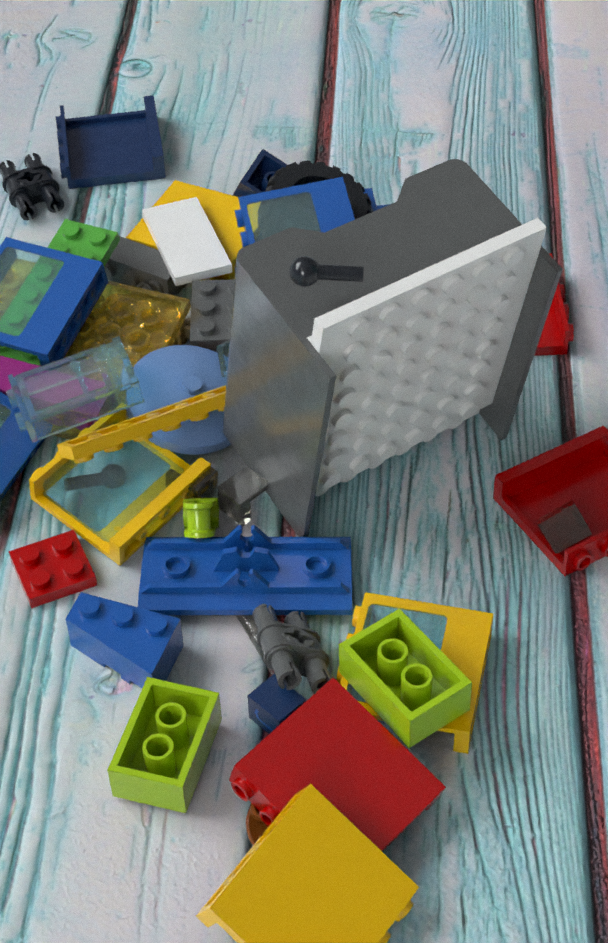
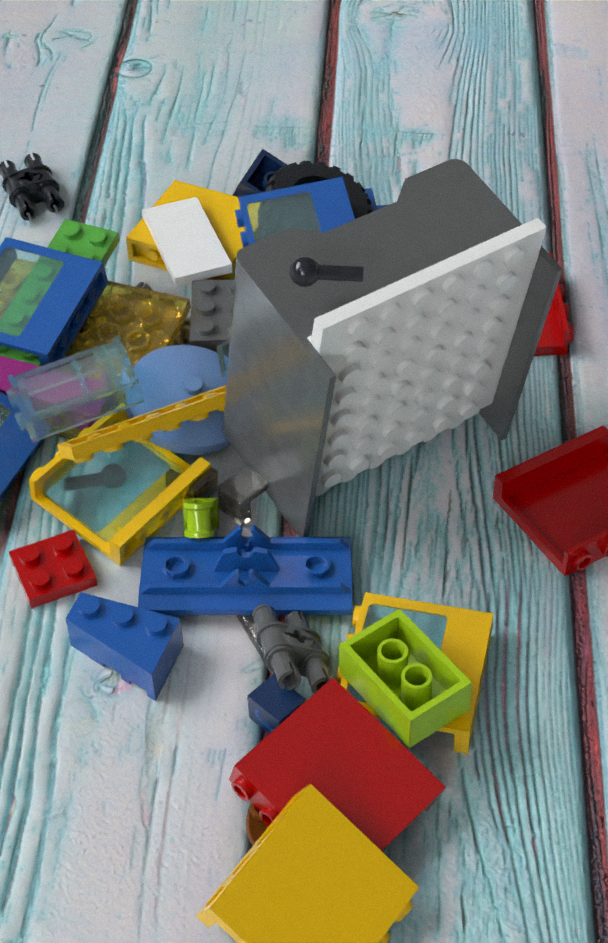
(110, 147): dark blue panel -> none
(140, 263): dark grey brick -> none
(165, 745): lime brick -> none
(564, 527): clear smoke panel -> none

